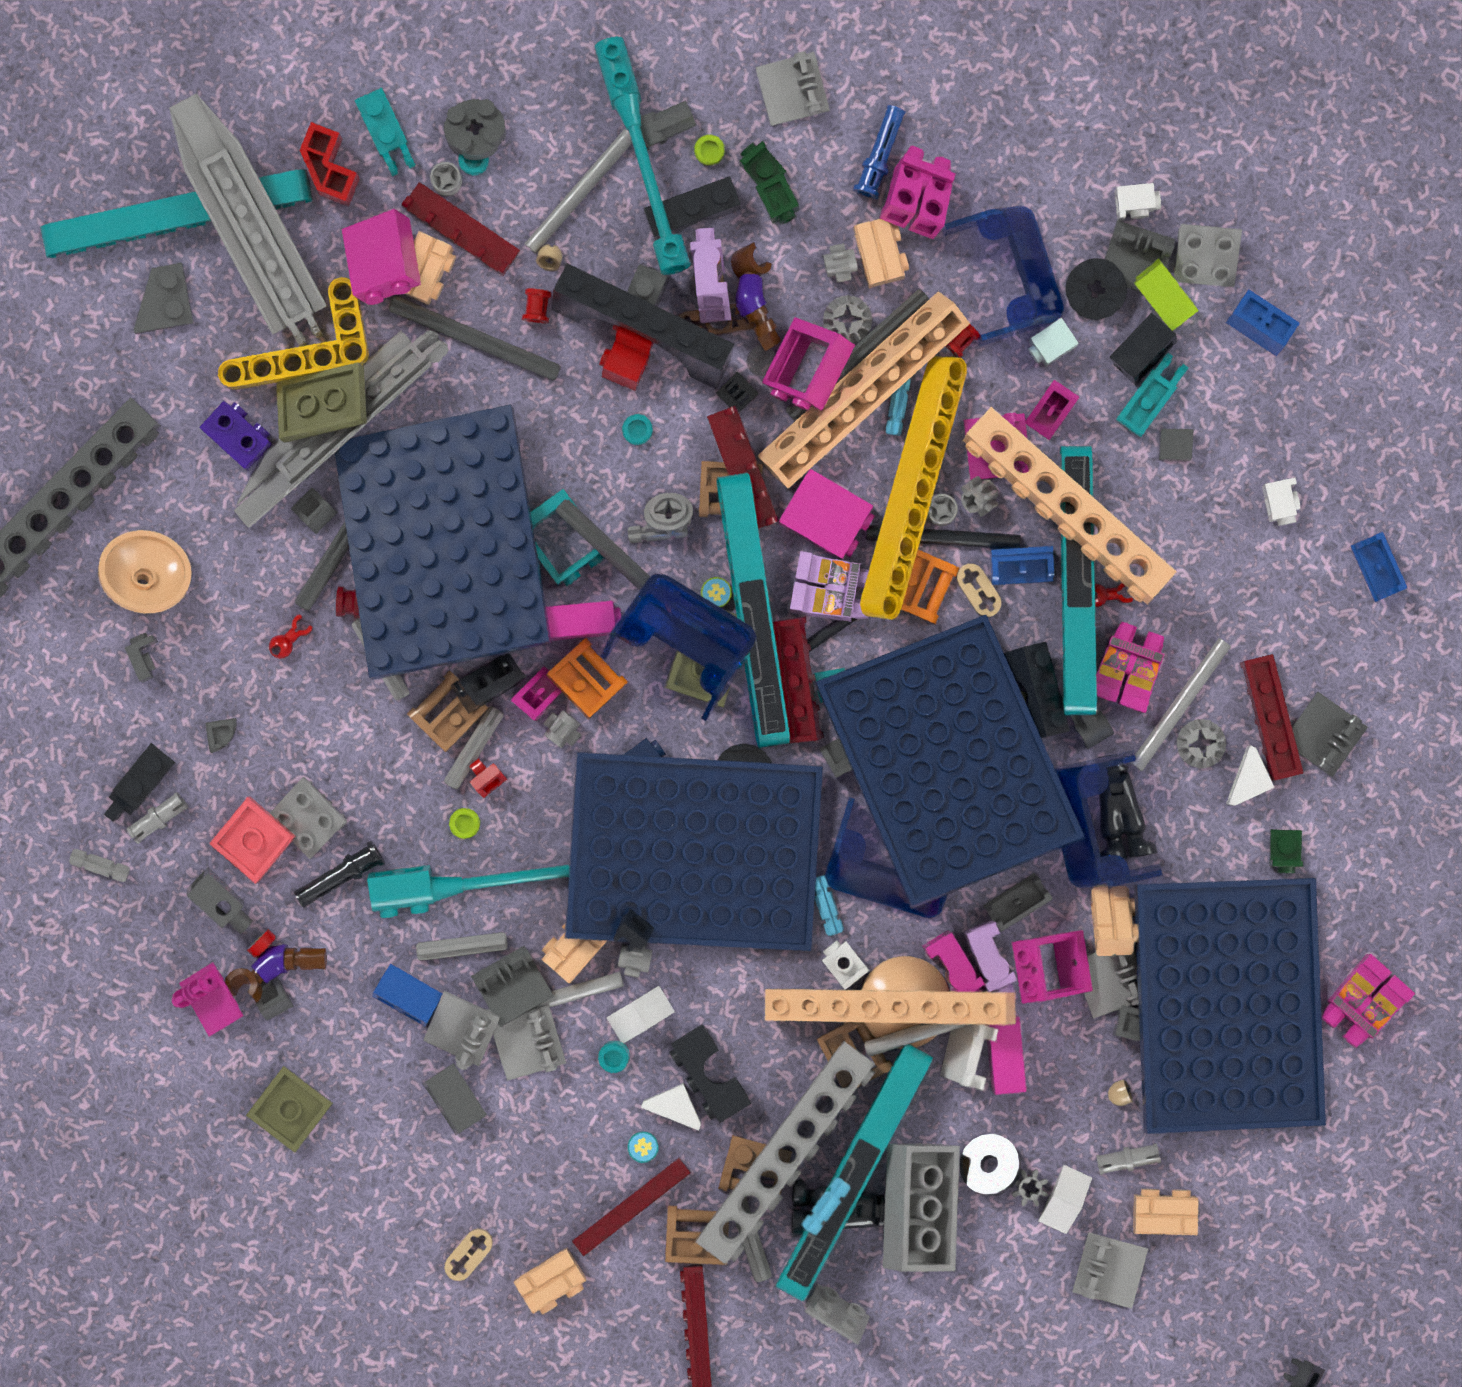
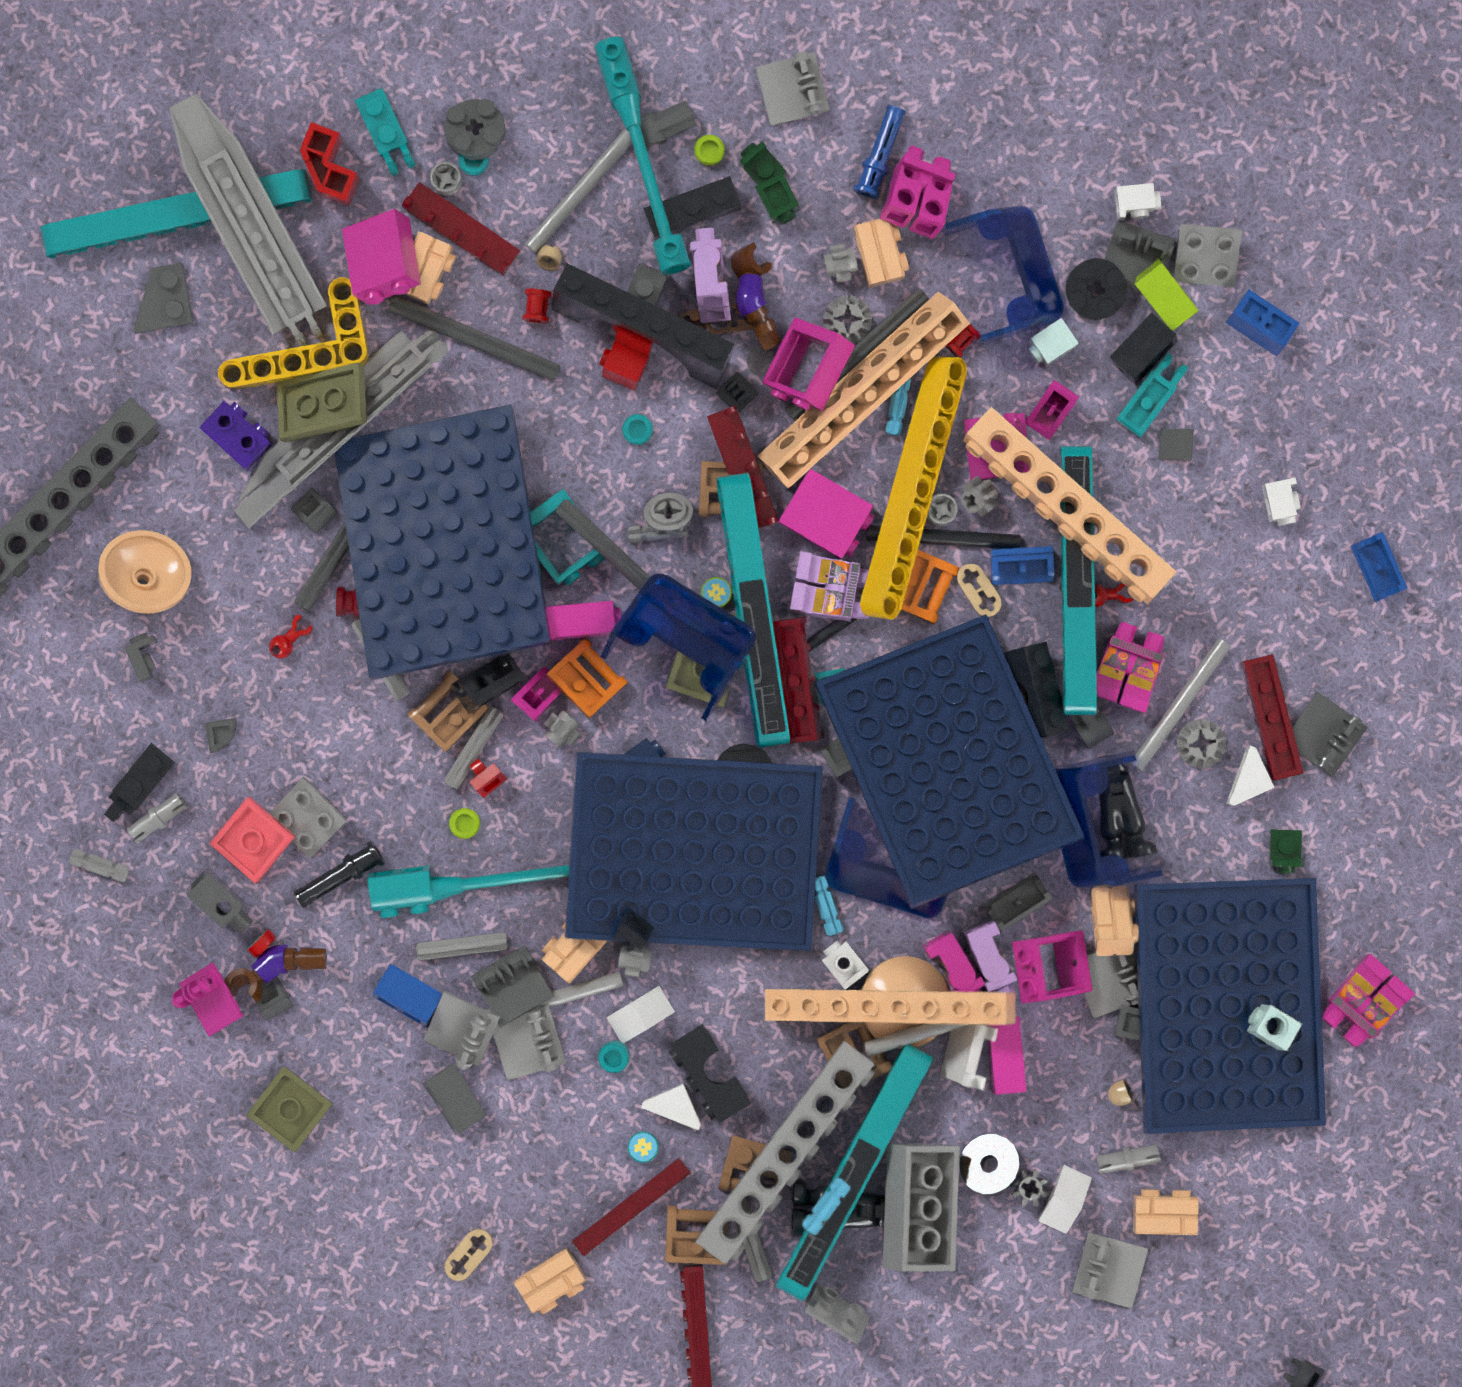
(1284, 1033): none -> light aqua brick

